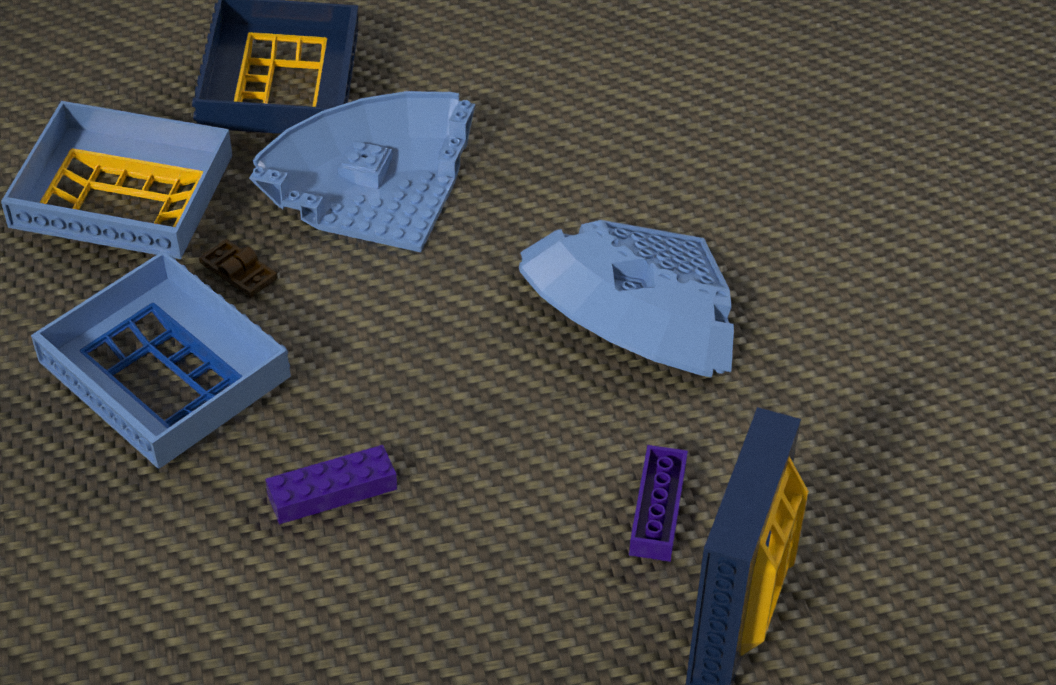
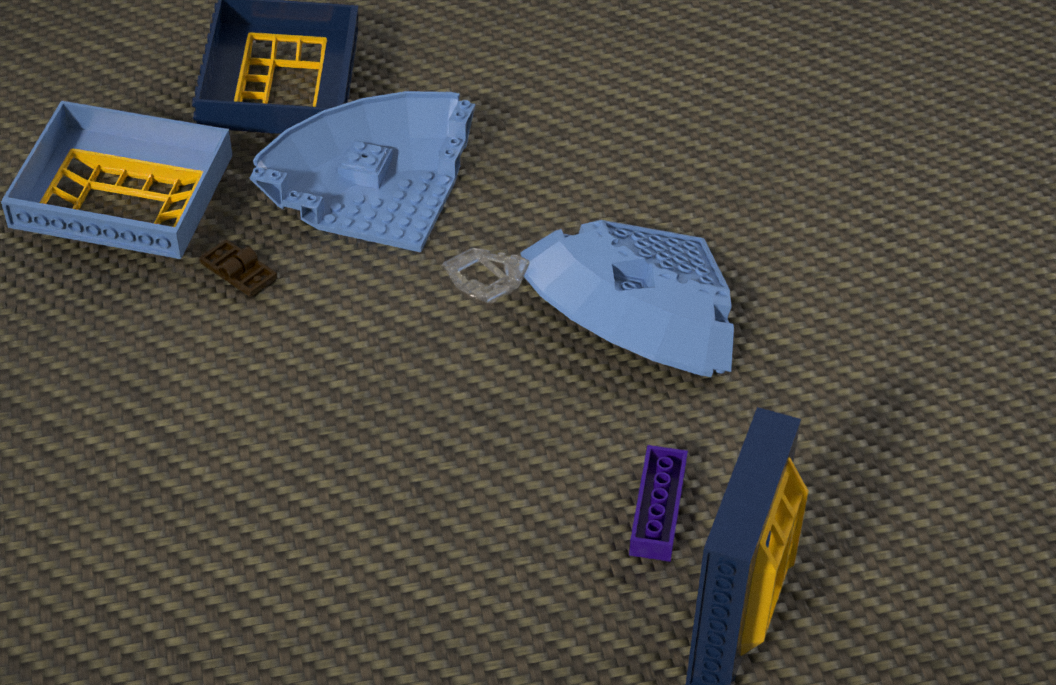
(194, 317): medium blue panel -> none
(331, 484): dark purple brick -> none
(514, 267): none -> clear windscreen

